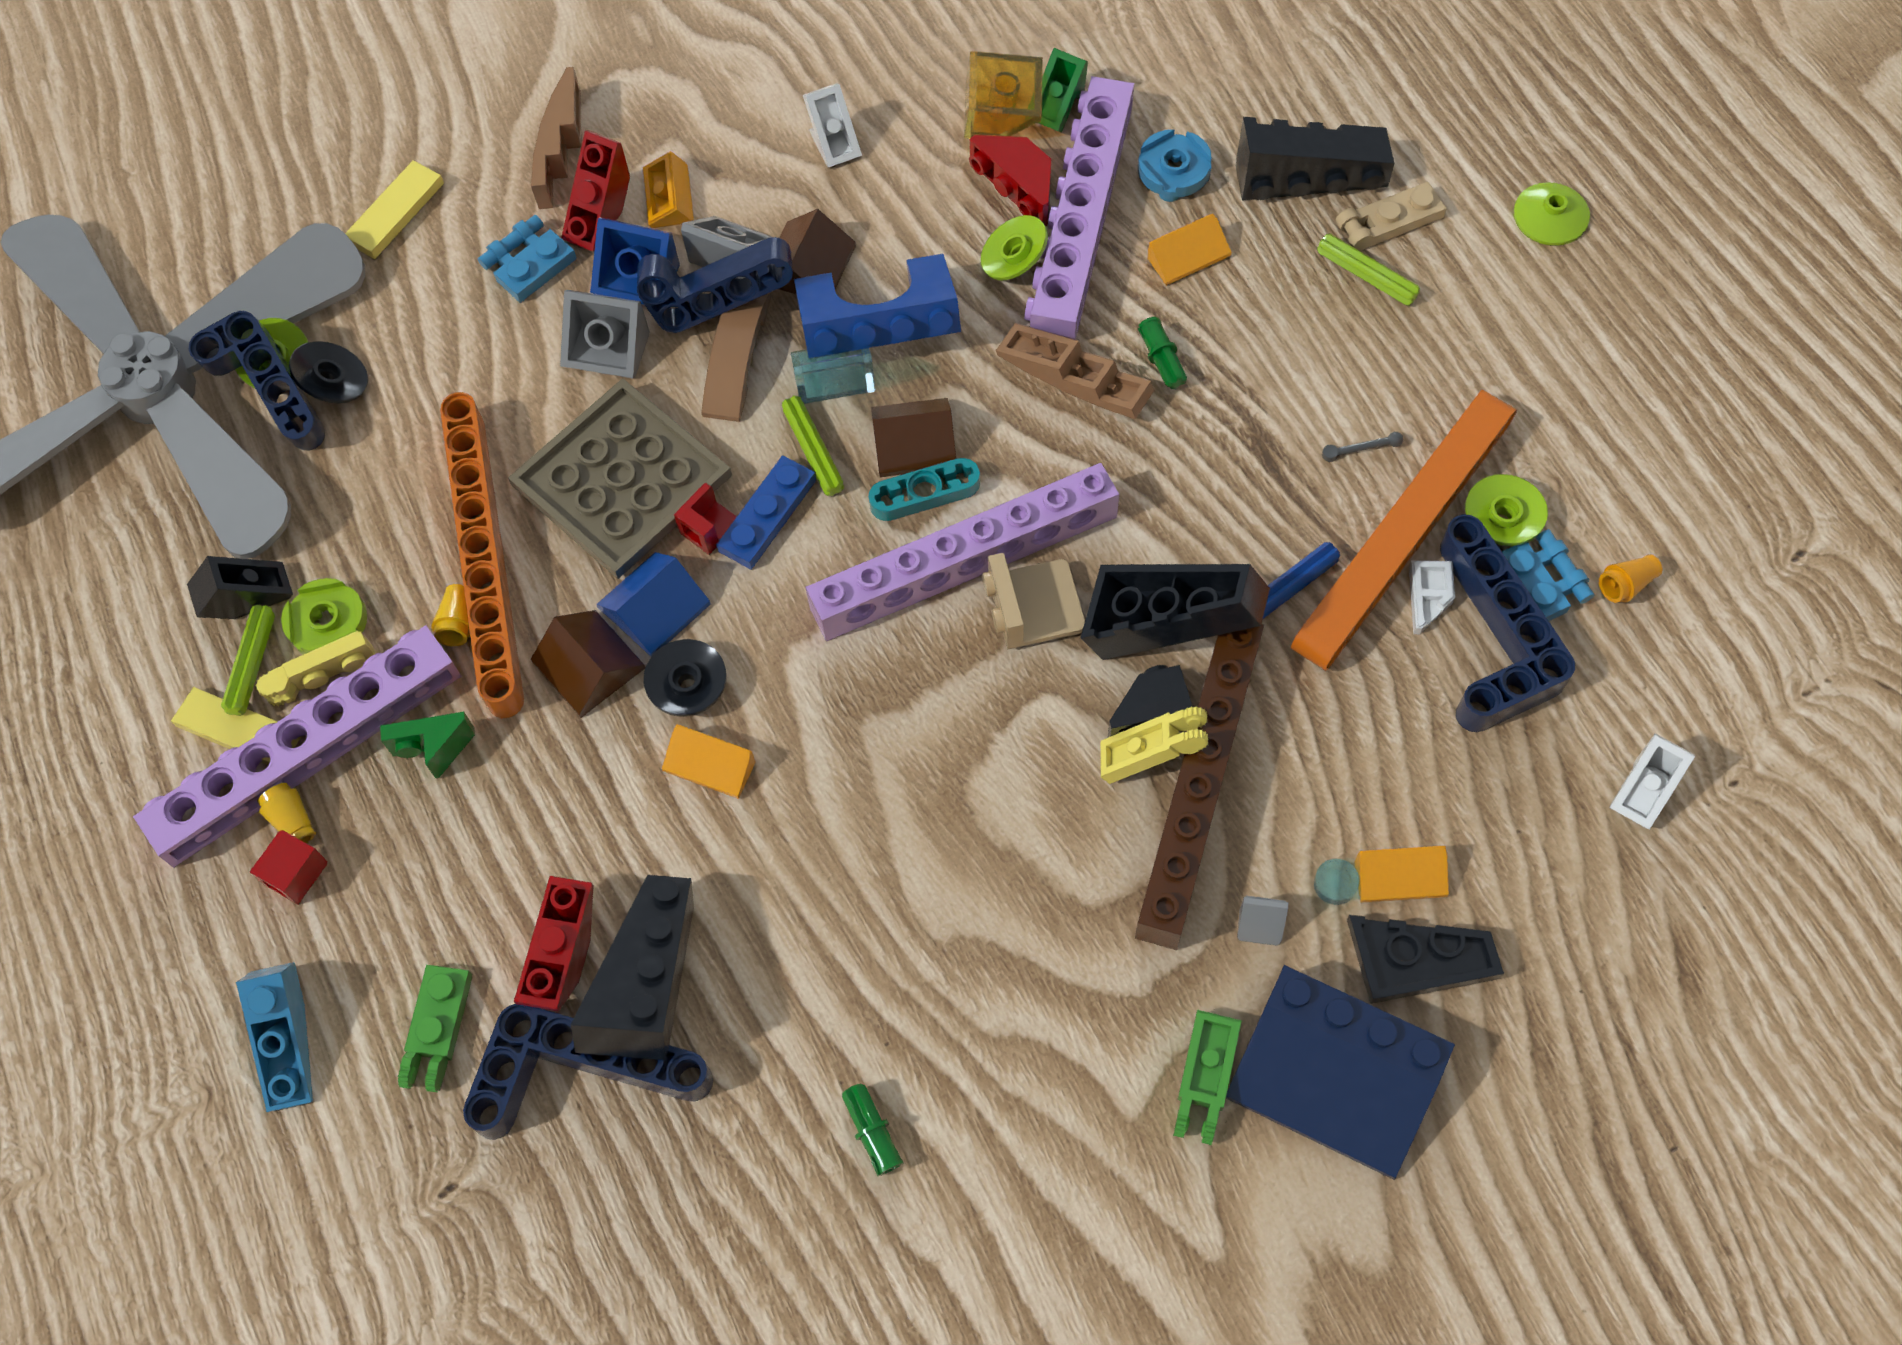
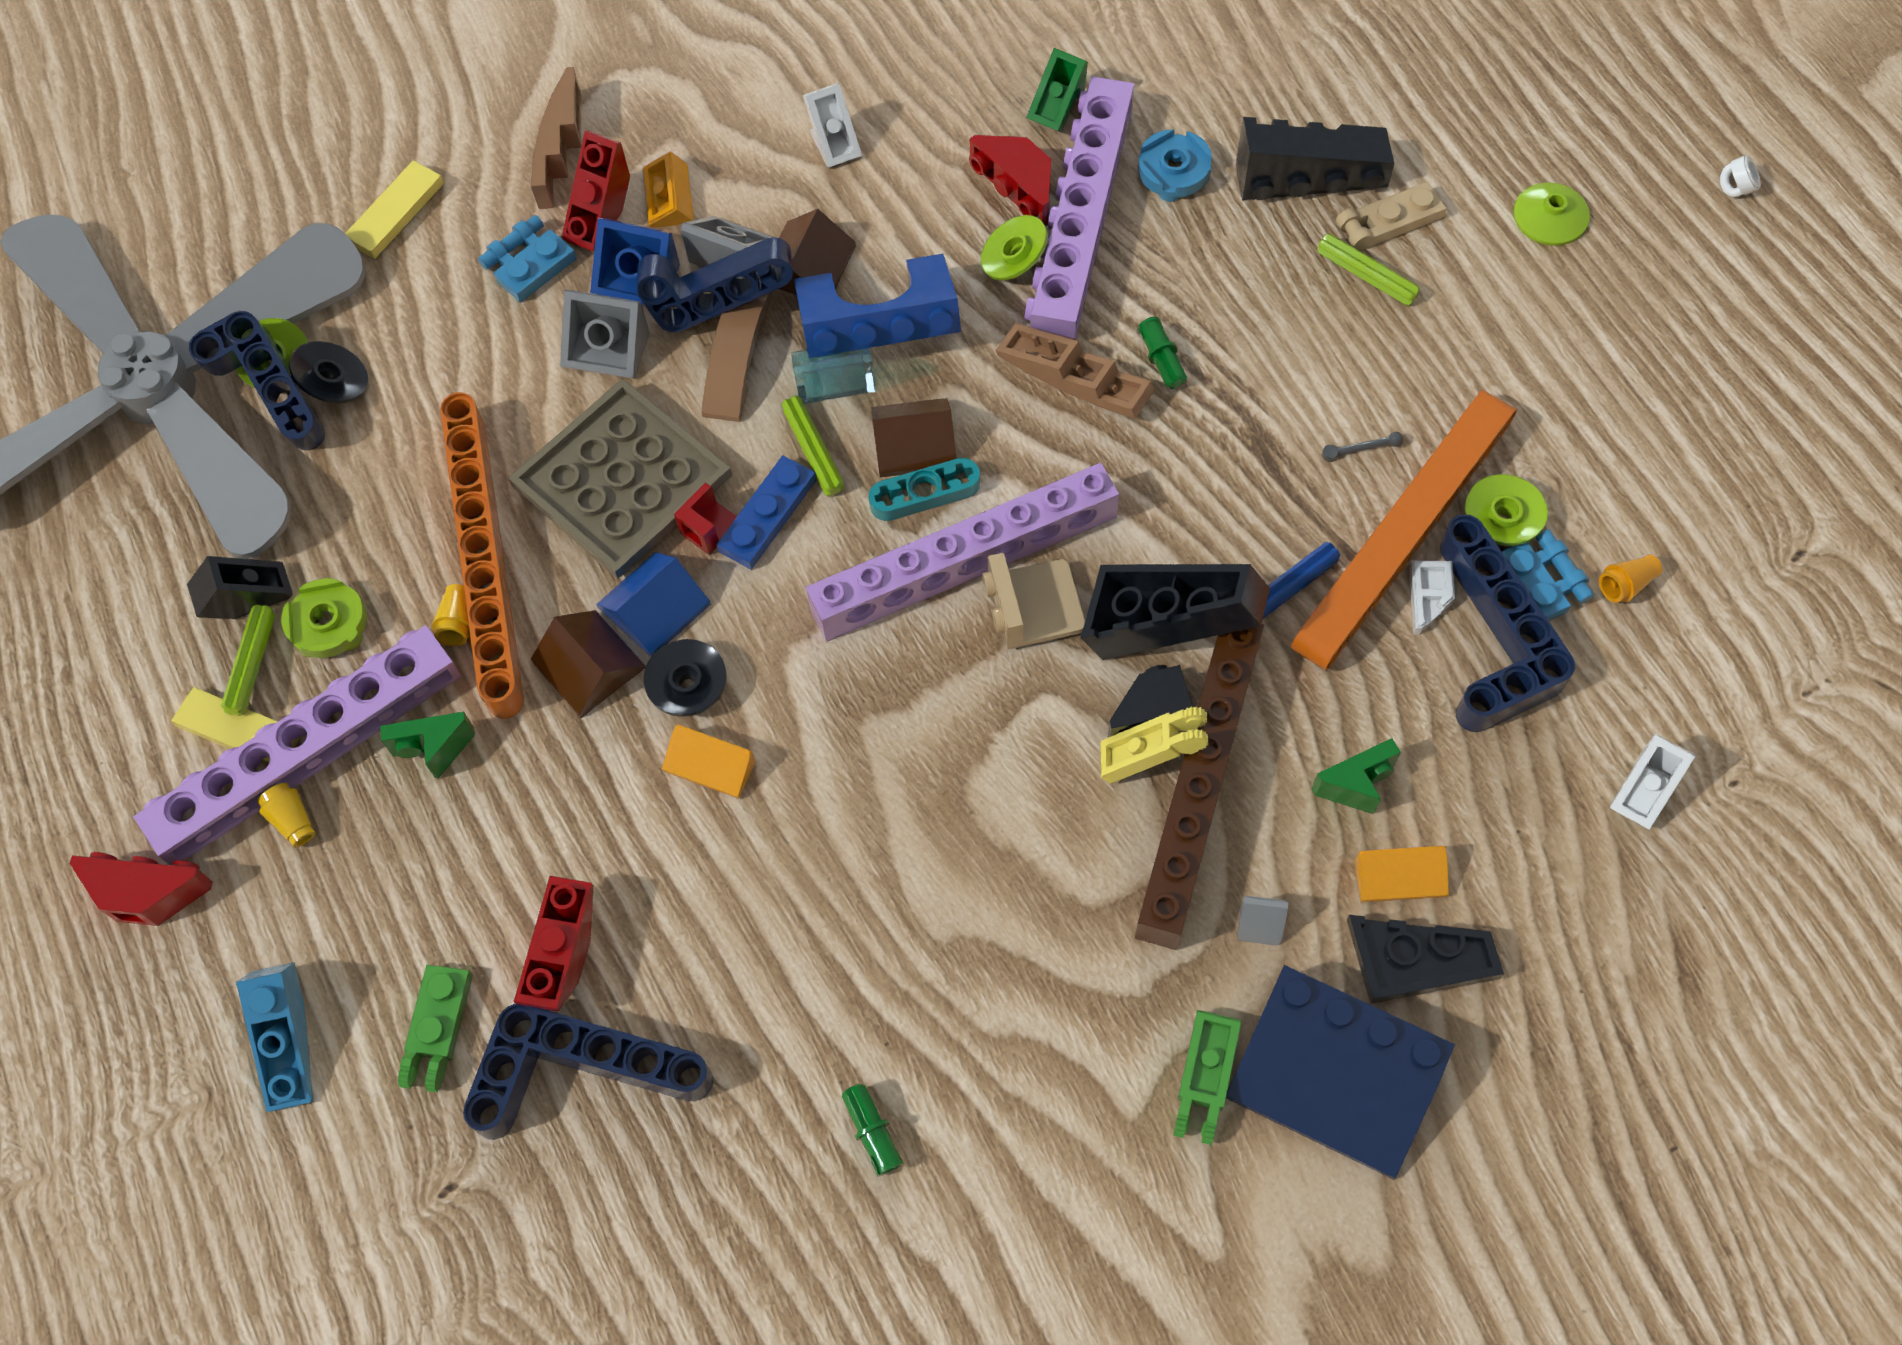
(140, 888): none -> red slope
(289, 866): red panel -> none
(314, 668): light yellow hinge -> none
(638, 983): black wedge -> none
(1002, 94): clear yellow slope -> none
(1188, 249): light orange slope -> none
(1336, 881): clear light blue tile -> none
(1350, 779): none -> green slope
(1745, 175): none -> white tile

